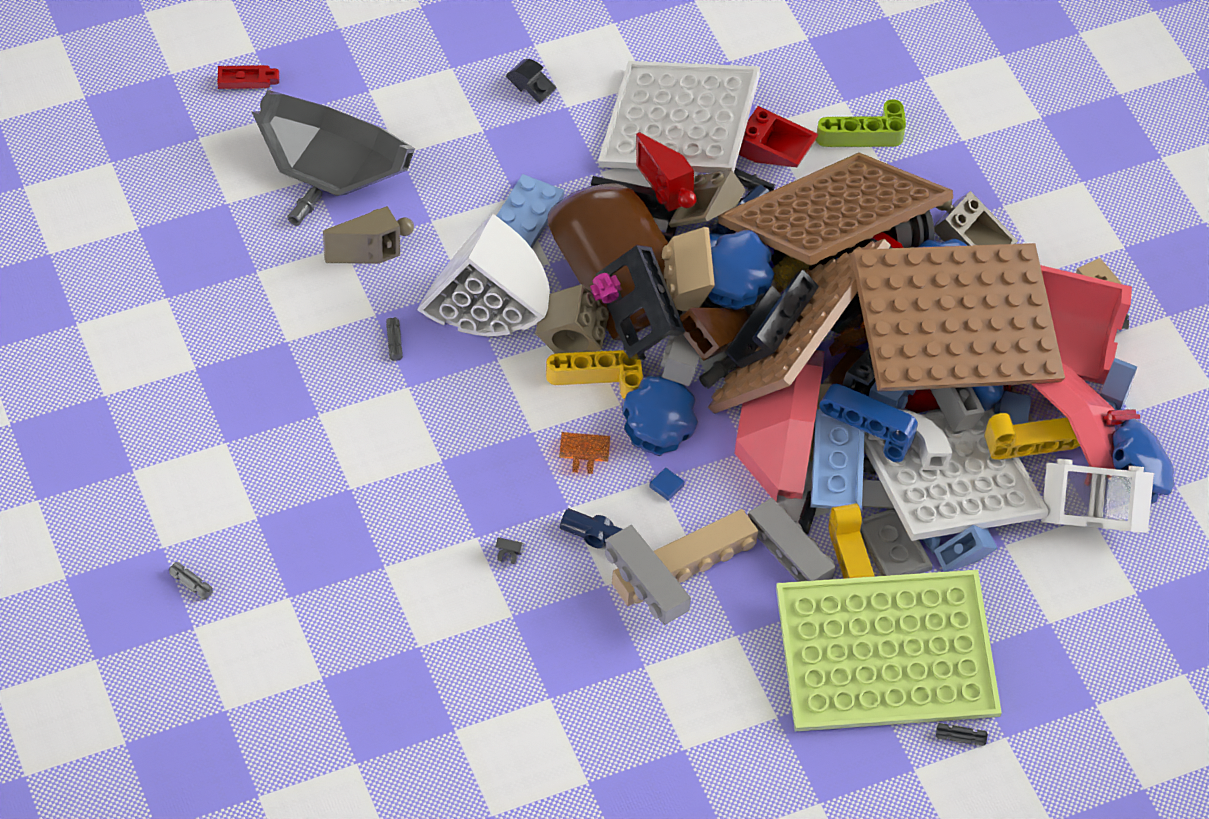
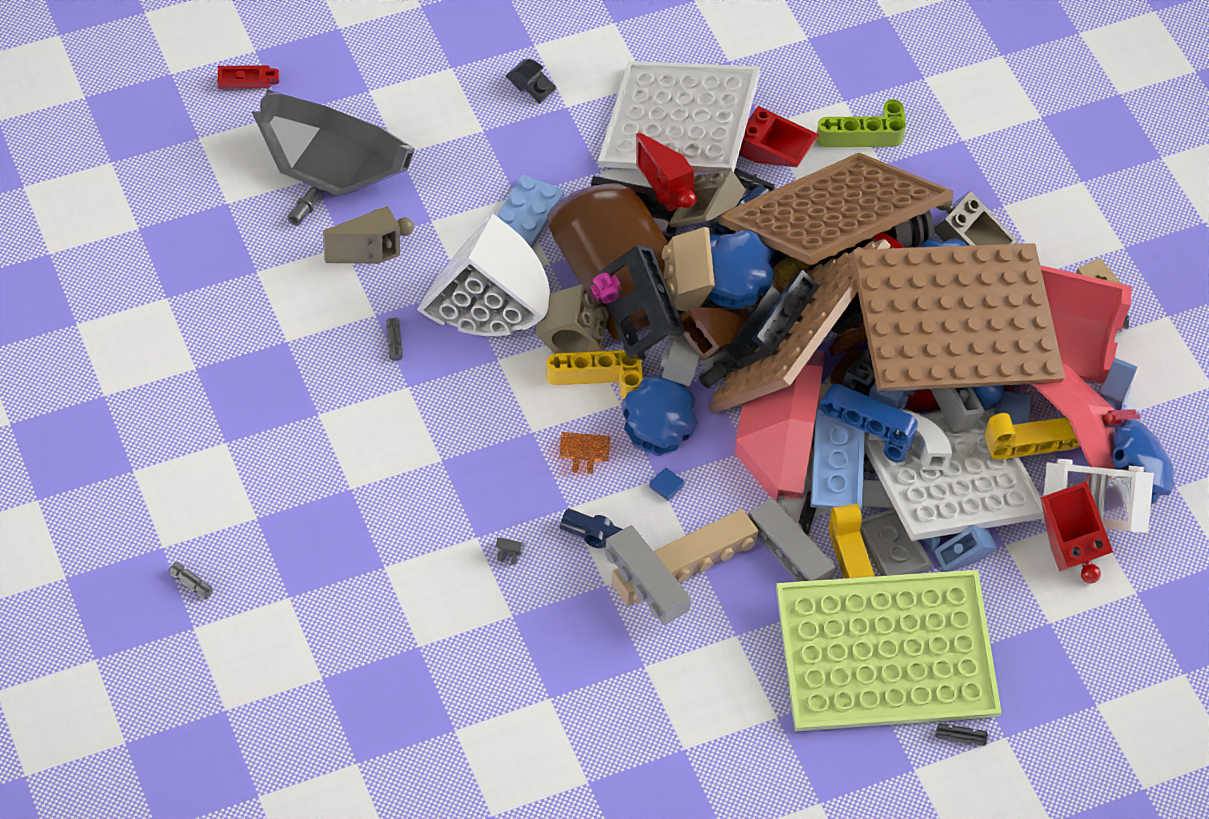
(1075, 523): none -> red slope

